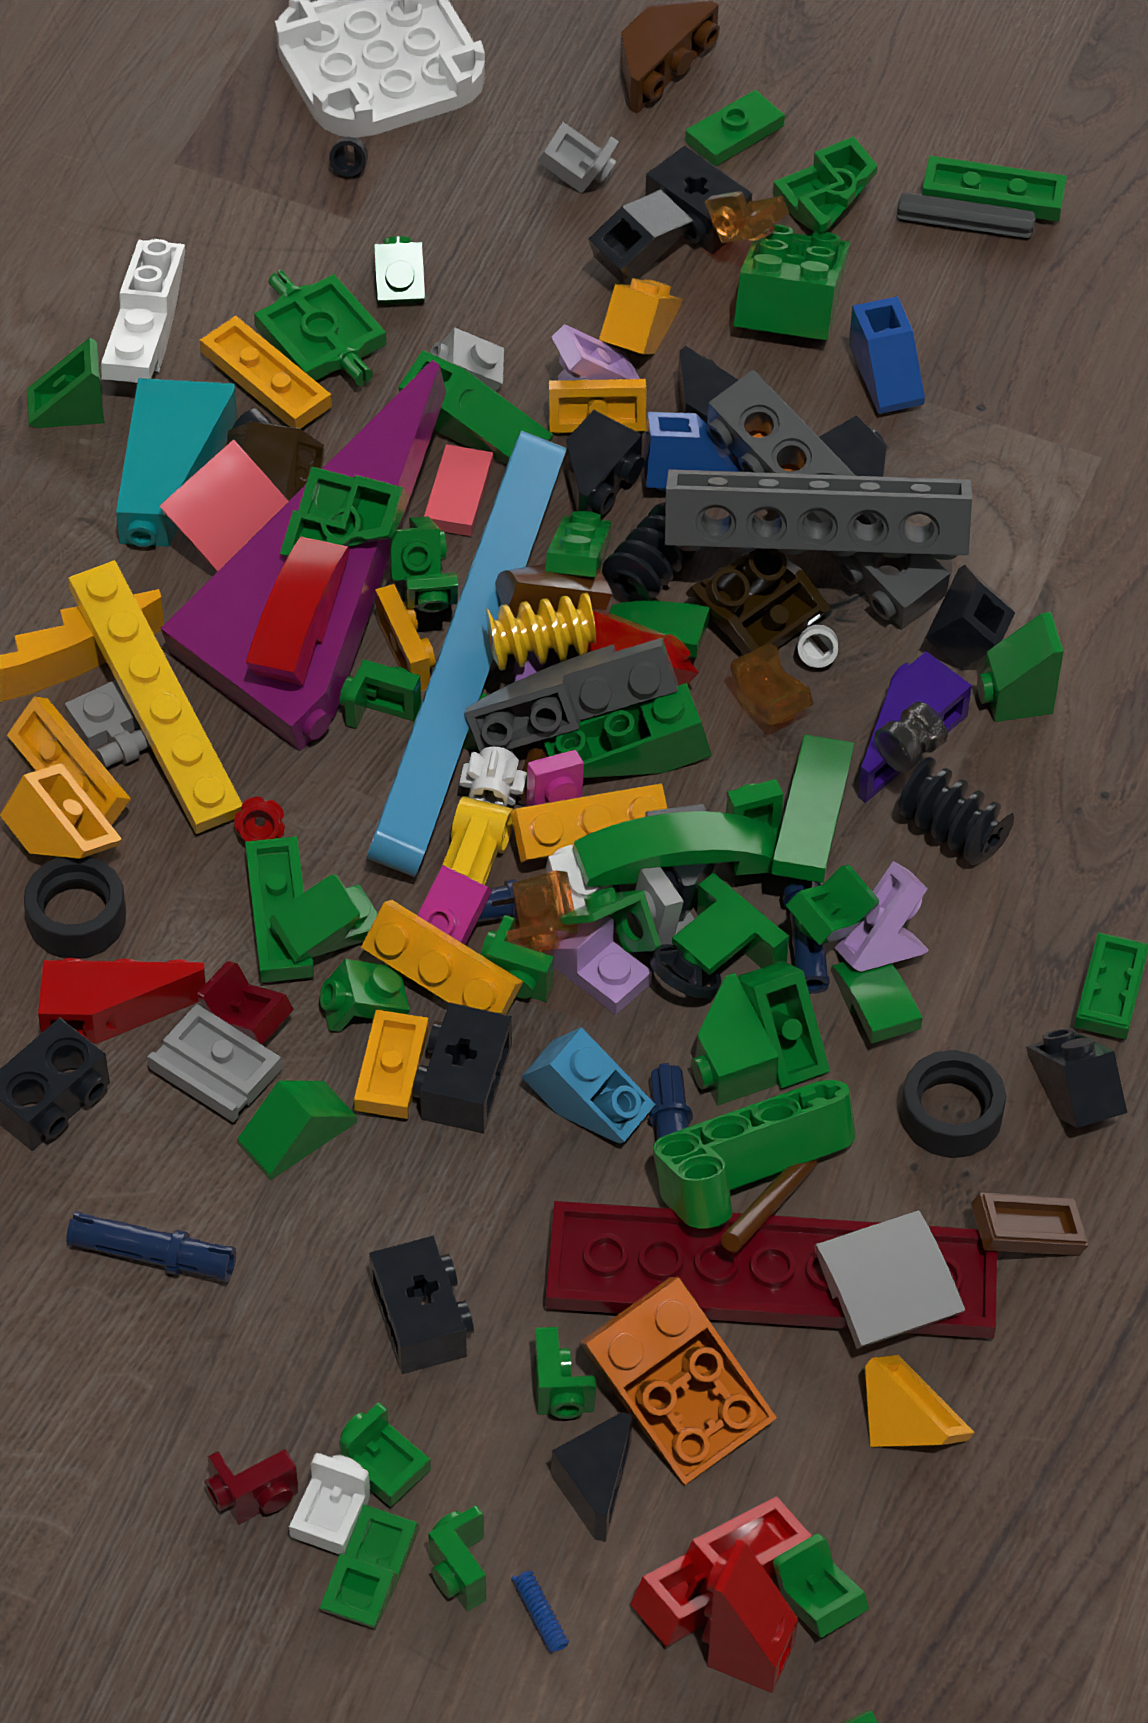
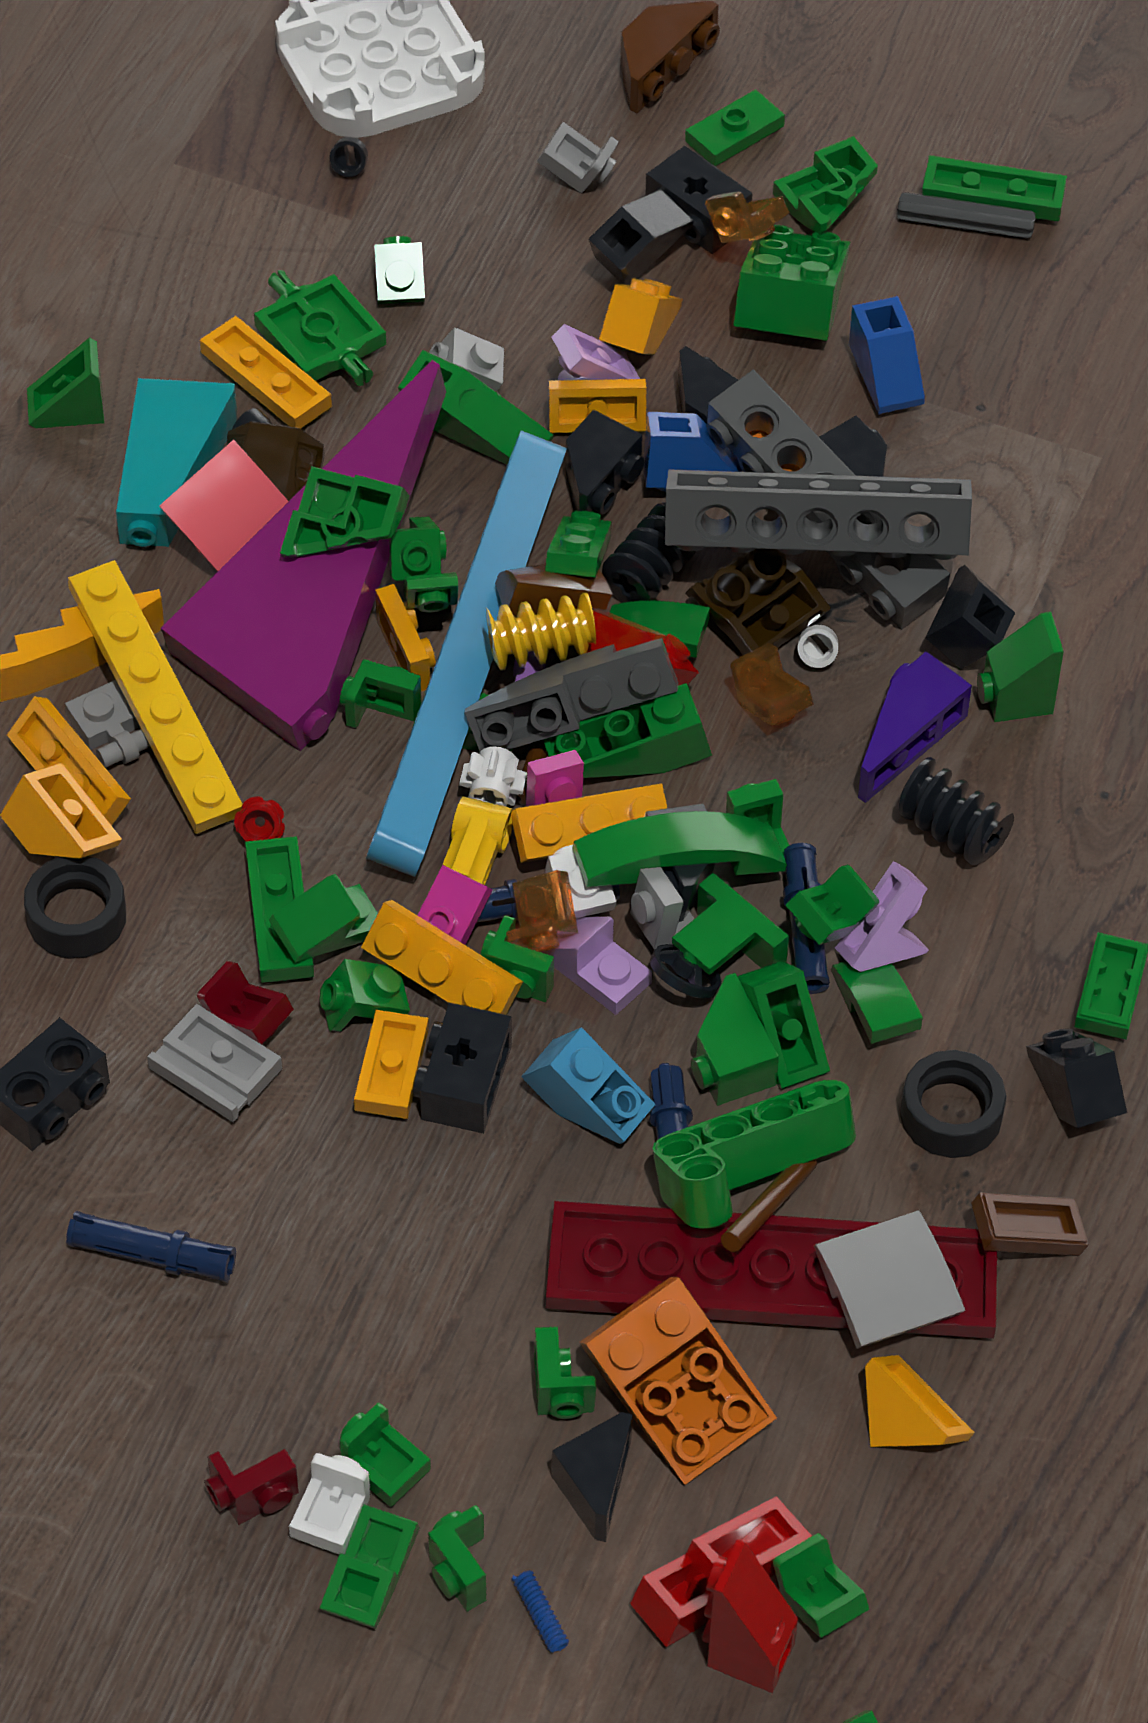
(115, 995): red slope -> none
(145, 312): white slope -> none
(293, 1124): green slope -> none
(297, 611): red slope -> none
(419, 1332): black brick -> none
(459, 489): coral tile -> none
(619, 904): green bracket -> none
(813, 809): tile -> none
(906, 740): clear smoke wheel -> none

